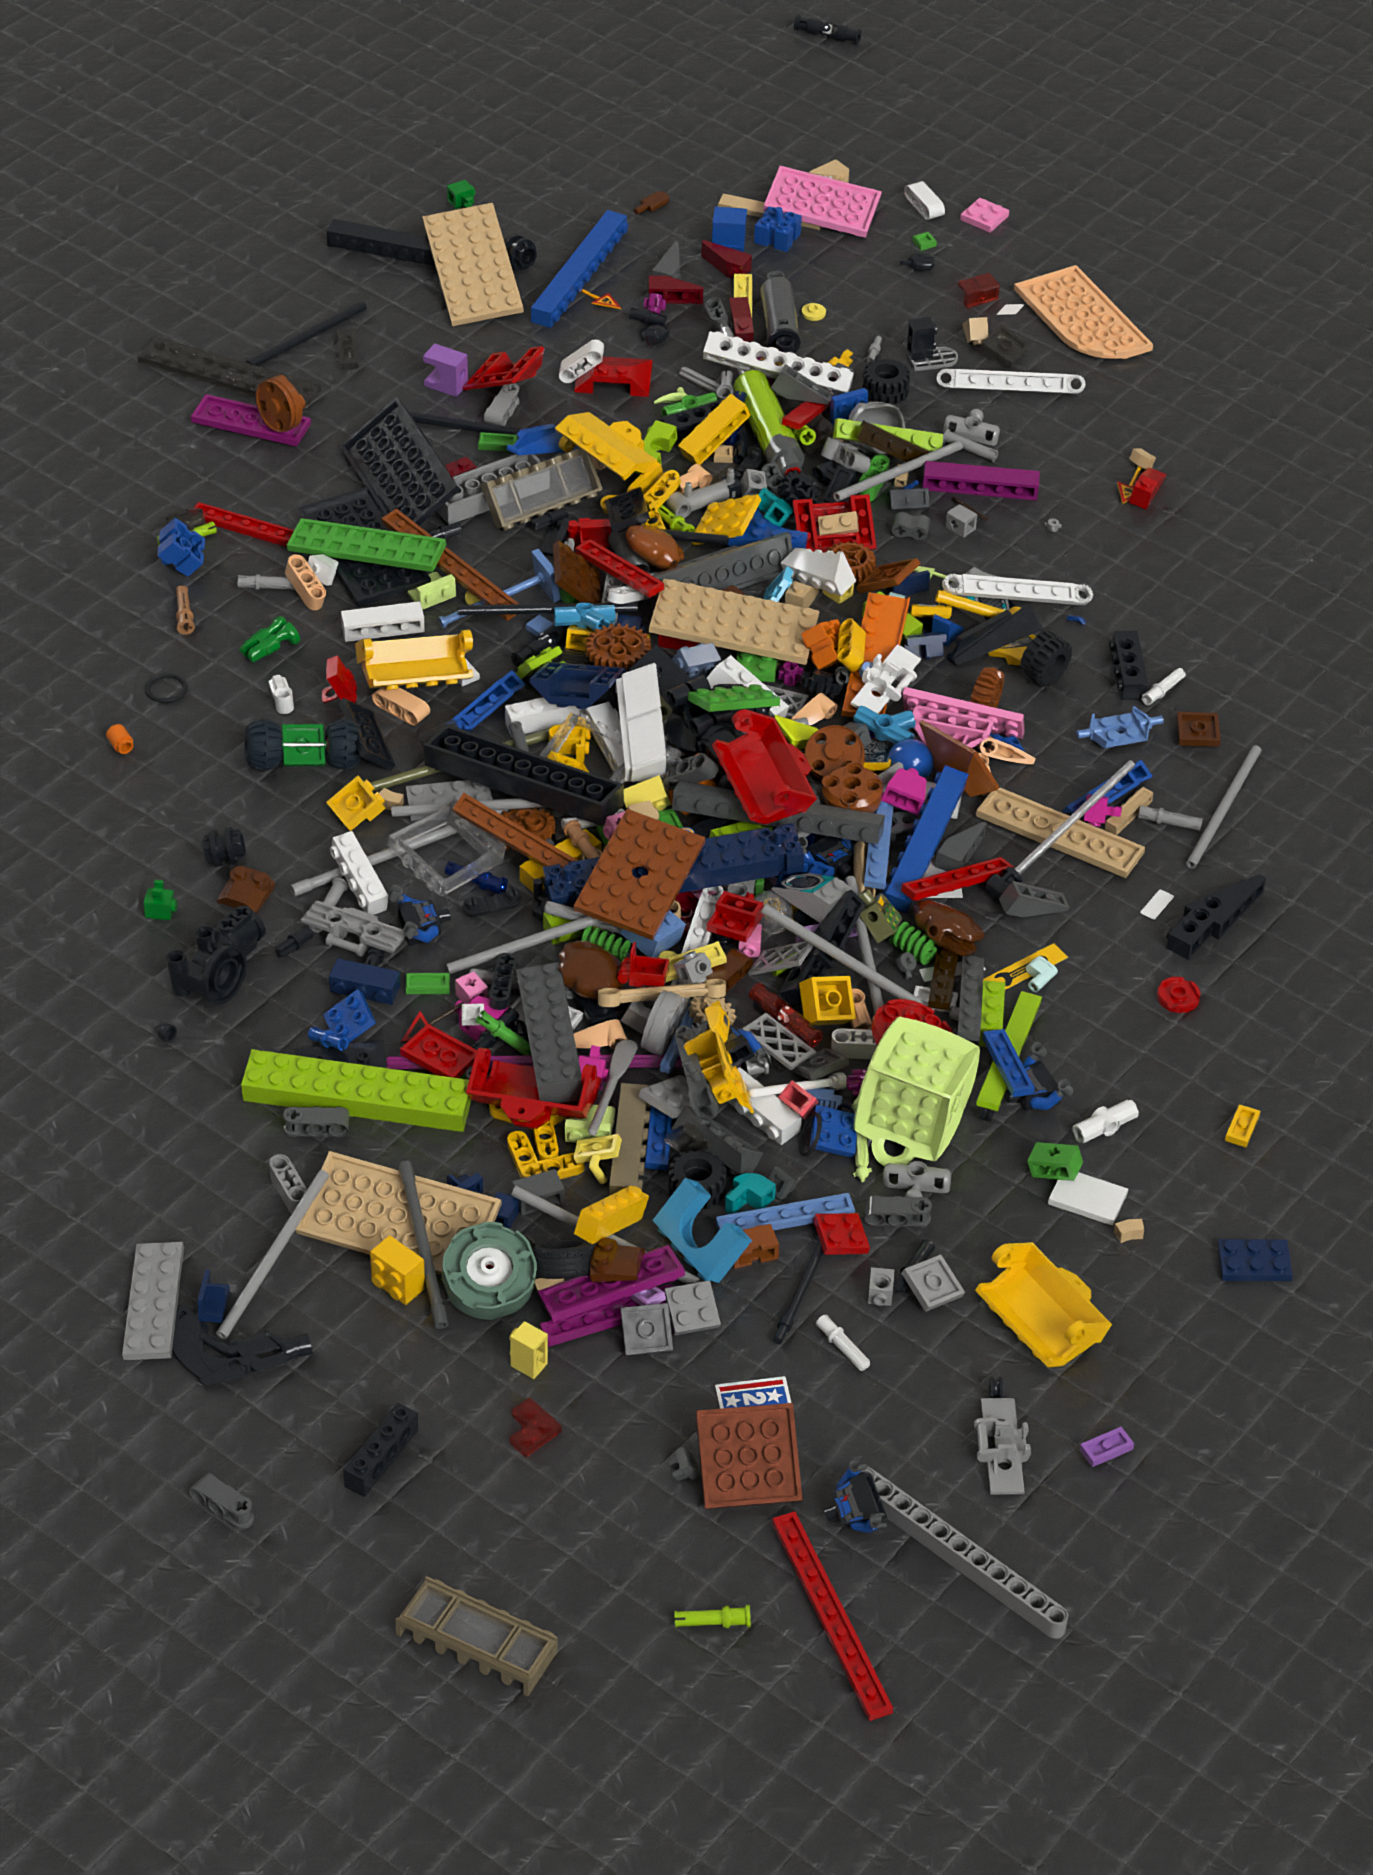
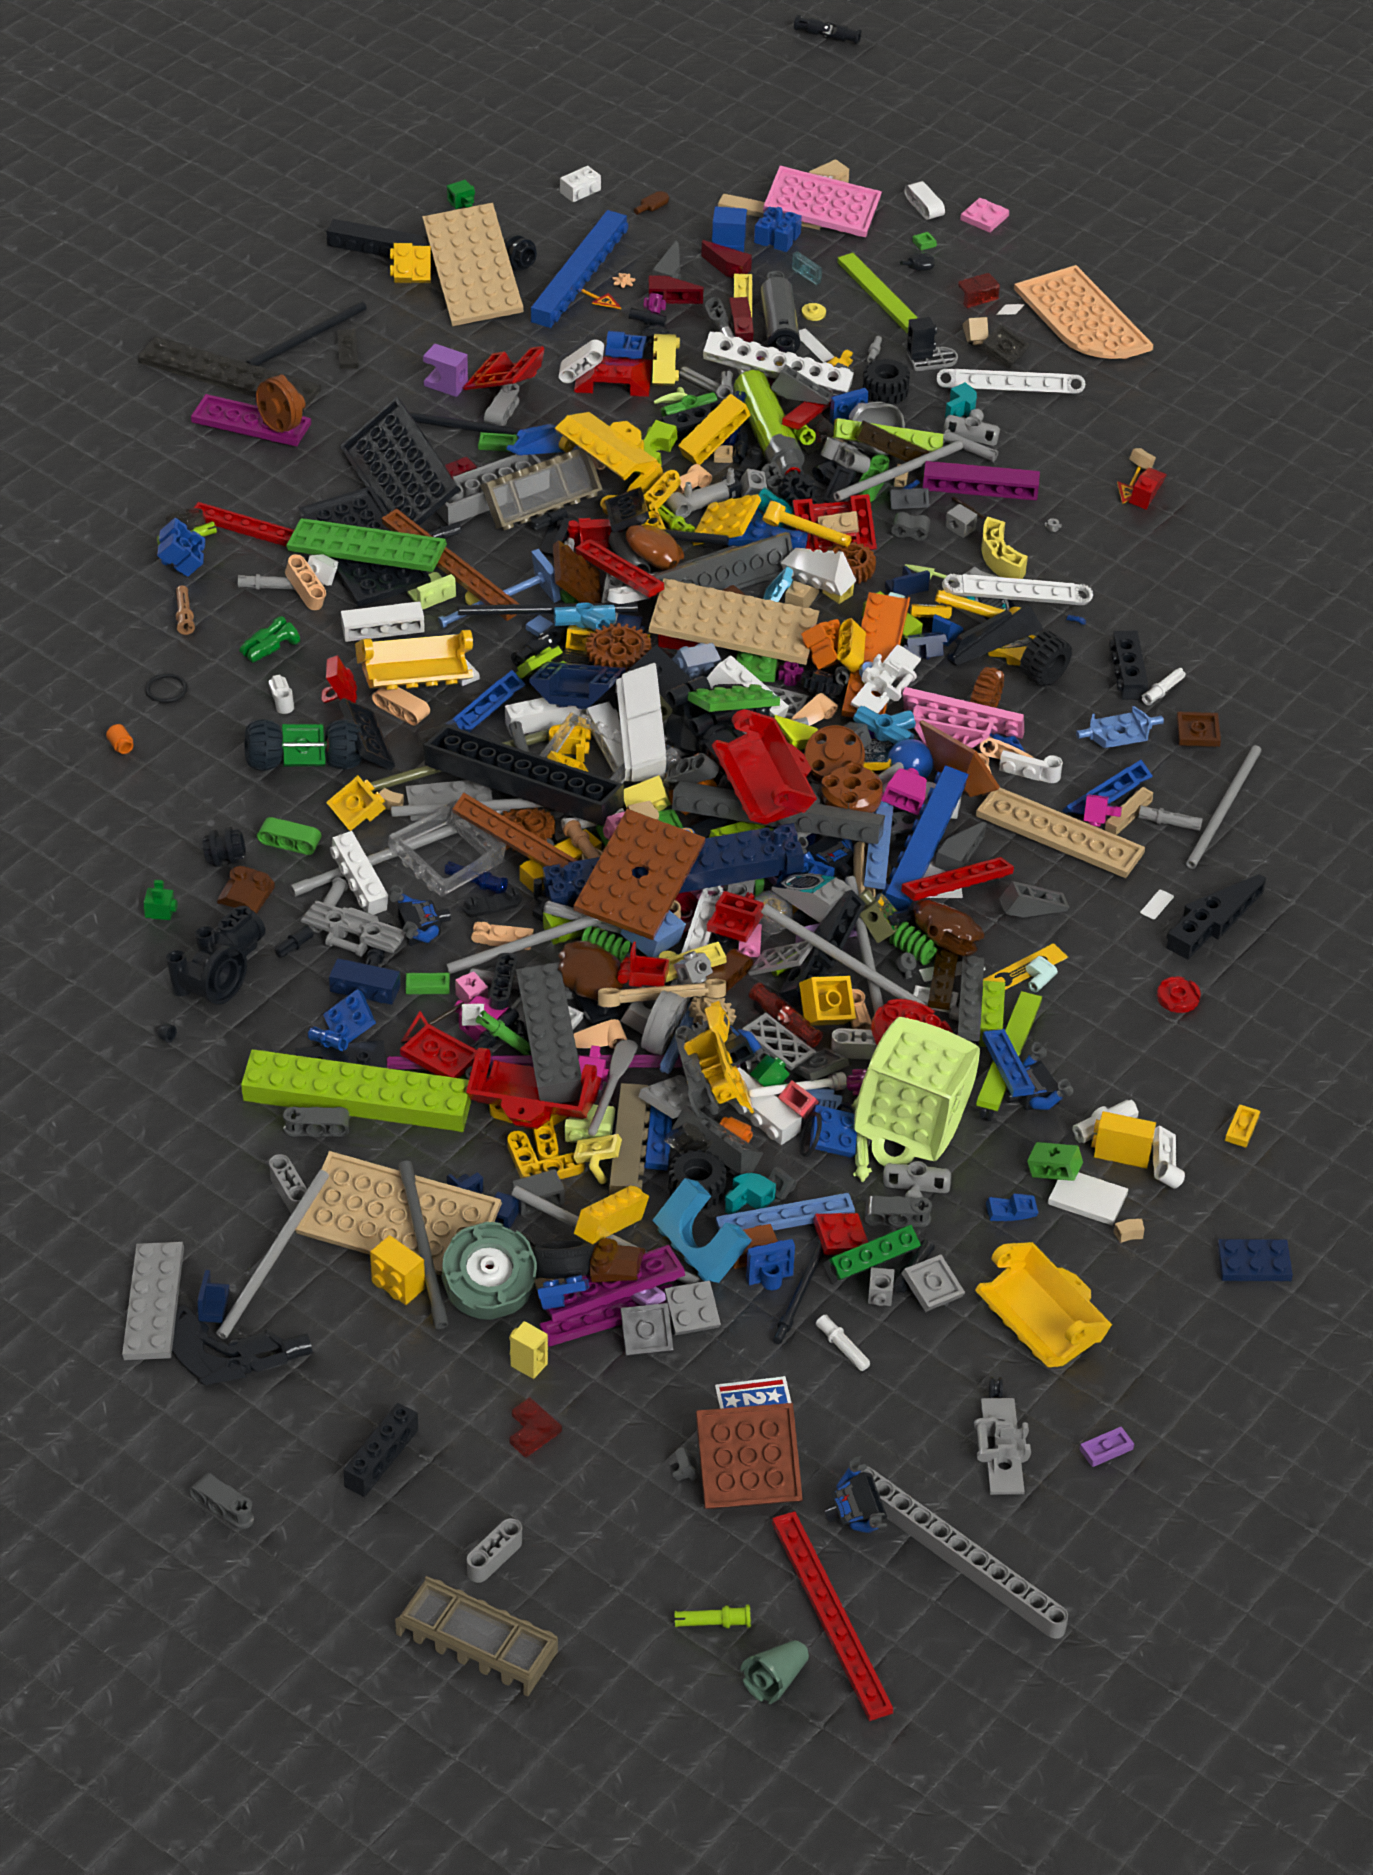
(289, 836): none -> bright green beam
(411, 263): none -> yellow plate
(494, 1550): none -> light grey beam
(497, 934): none -> light nougat hinge
(553, 1292): none -> blue plate
(580, 183): none -> white brick
(623, 279): none -> light nougat plant
(625, 345): none -> blue plate
(664, 366): none -> light yellow brick
(737, 1127): none -> orange brick
(770, 1072): none -> green brick
(770, 1264): none -> blue plate
(773, 1670): none -> sand green cone
(776, 514): none -> yellow piece
(807, 268): none -> clear light blue plate
(814, 345): none -> white sticker
(871, 1254): none -> green piece
(877, 290): none -> lime tile
(888, 575): dark orange tile -> none
(901, 916): none -> black axle
(962, 400): none -> teal brick
(997, 555): none -> light yellow brick
(997, 884): flat silver piece -> none
(1015, 1208): none -> blue slope
(1032, 768): none -> white plate
(1123, 1139): none -> yellow brick
(1165, 1158): none -> white plate

